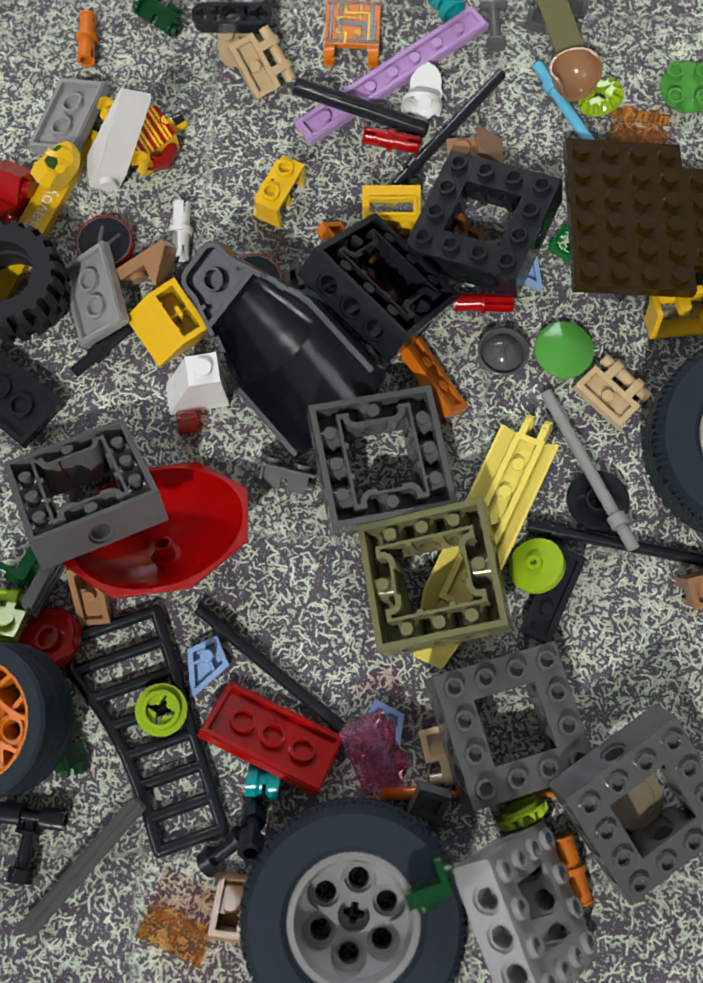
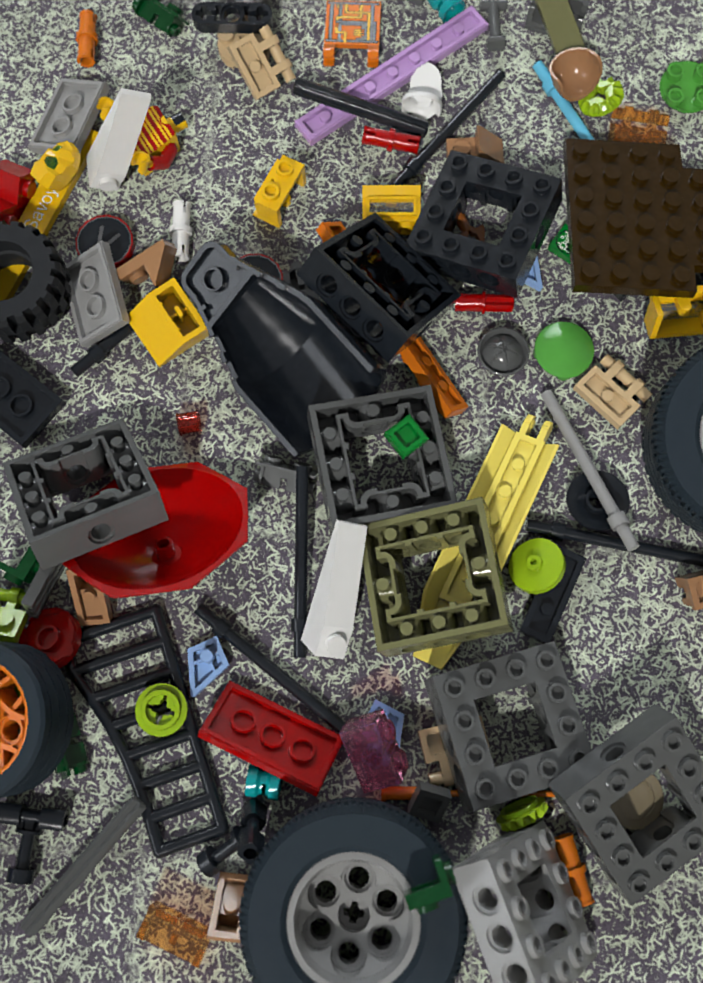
(197, 385): white slope -> none
(301, 557): none -> black bar
(336, 594): none -> white slope
(406, 436): none -> green tile

